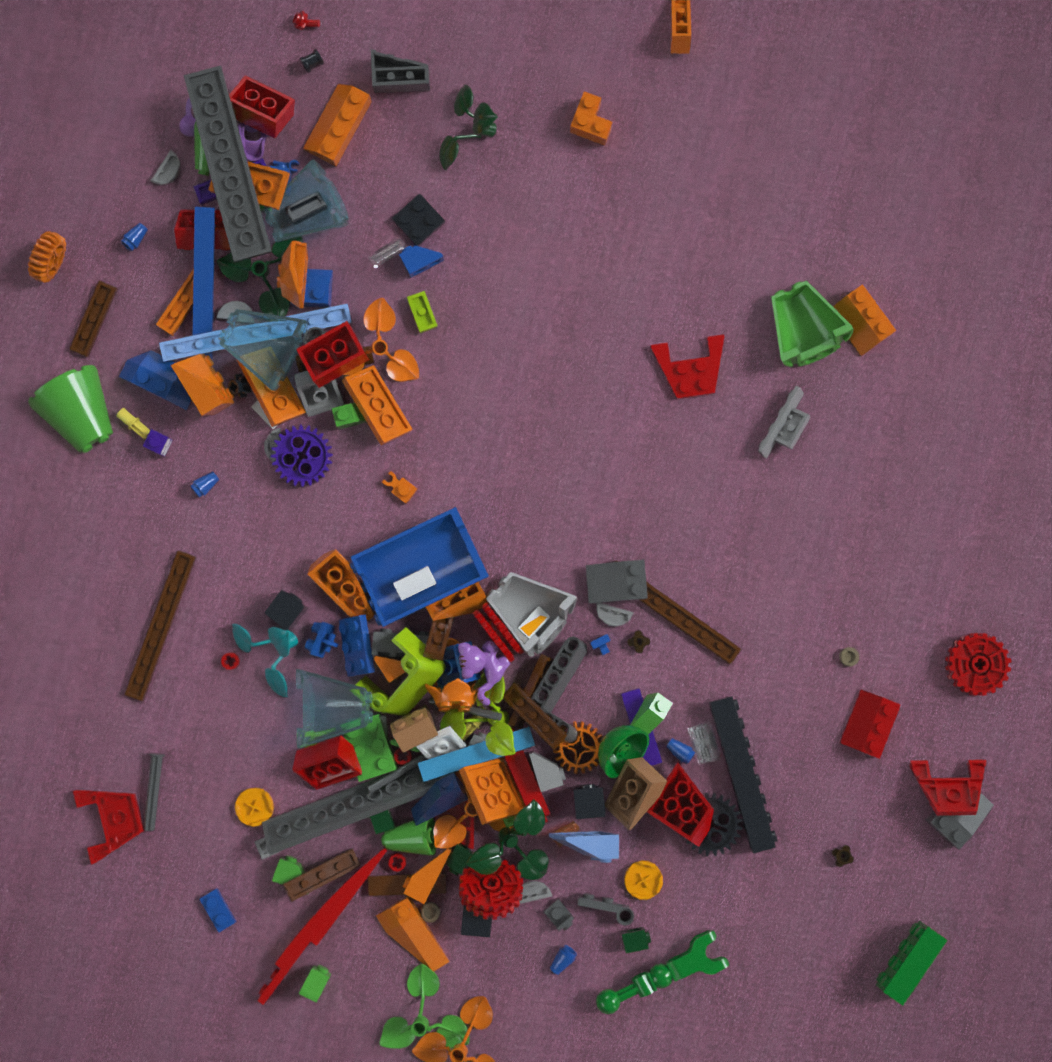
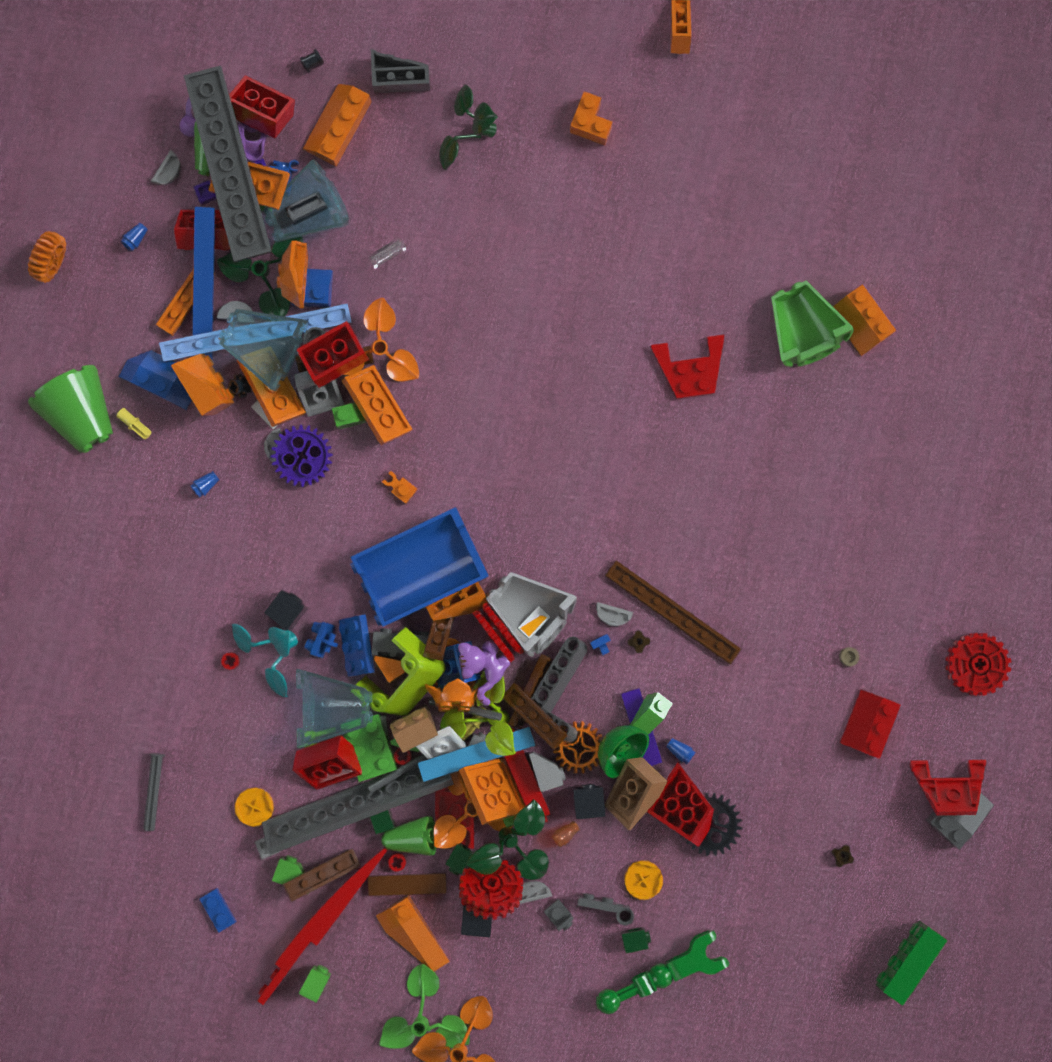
(93, 319): reddish brown tile -> none
(118, 816): red wing -> none
(157, 442): dark purple brick -> none
(160, 625): reddish brown tile -> none
(300, 21): red plate -> none
(338, 580): orange wedge -> none
(414, 583): white tile -> none
(418, 220): black plate -> none
(419, 259): blue slope -> none
(422, 312): lime plate -> none
(423, 880): orange slope -> none
(430, 912): dark tan tile -> none
(439, 798): dark blue slope -> none
(563, 959): blue cone -> none
(595, 844): medium blue slope -> none
(616, 581): dark grey slope -> none
(704, 743): clear slope -> none
(742, 775): black brick -> none
(787, 426): light grey bracket -> none

